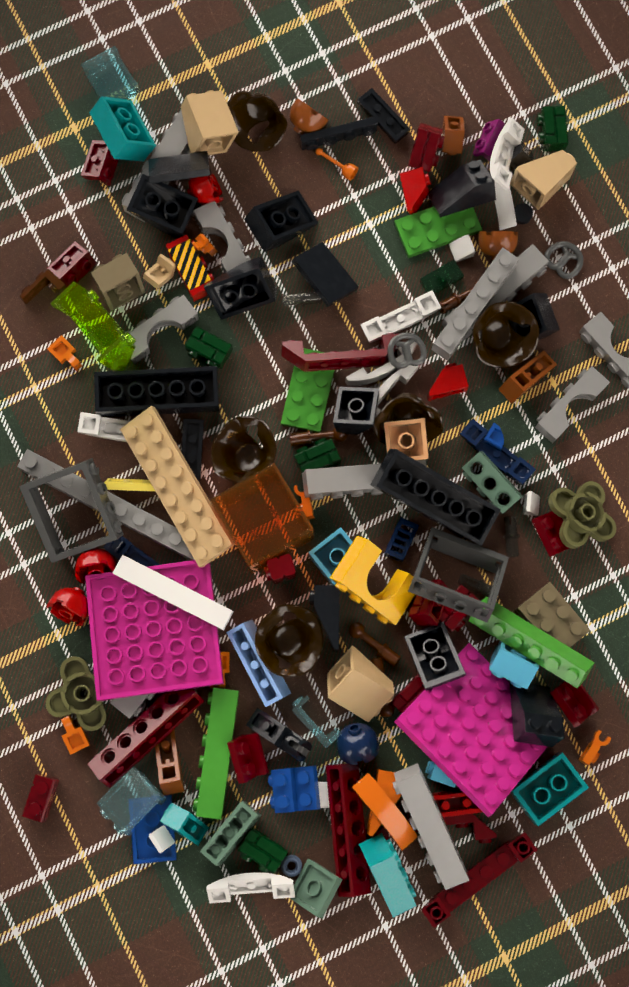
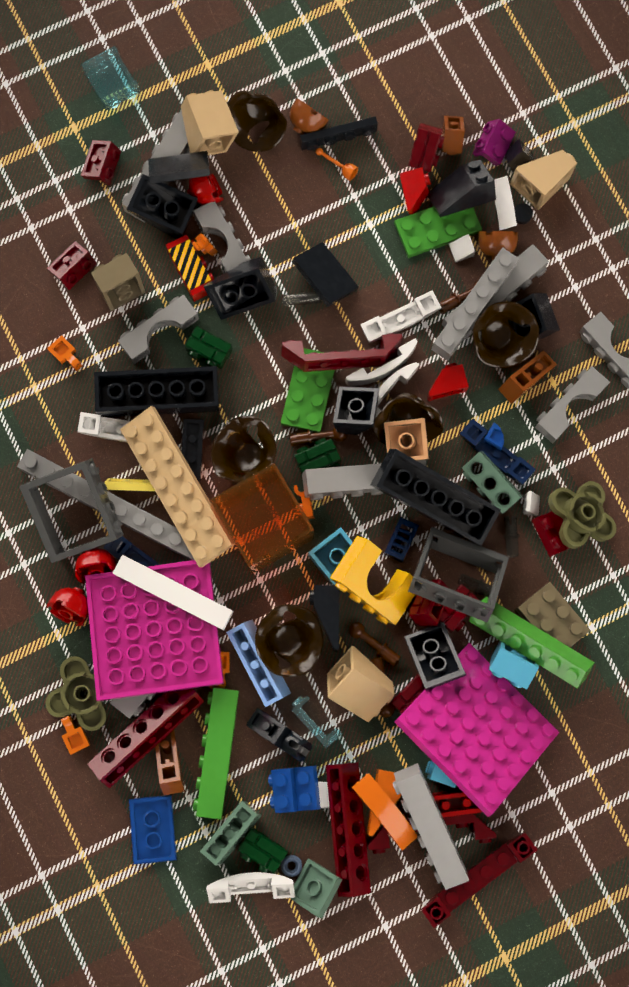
(40, 798): dark red brick -> none
(44, 278): reddish brown bracket -> none
(97, 325): clear neon green windscreen -> none
(122, 129): teal brick -> none
(130, 800): clear light blue panel -> none
(160, 272): tan bracket -> none
(161, 839): white slope -> none
(184, 823): teal slope -> none
(247, 757): dark red bracket -> none
(280, 220): black slope -> none
(280, 569): dark red brick -> none
(357, 743): dark blue cylinder -> none
(387, 119): black plate -> none
(389, 874): teal brick -> none
(395, 341): dark grey piece -> none
(442, 277): clear green tile -> none
(503, 150): white slope -> none
(536, 716): black slope -> none
(548, 788): teal brick -> none
(553, 128): dark green brick -> none
(564, 245): dark grey piece -> none
(574, 702): dark red bracket -> none
(591, 753): orange plate -> none

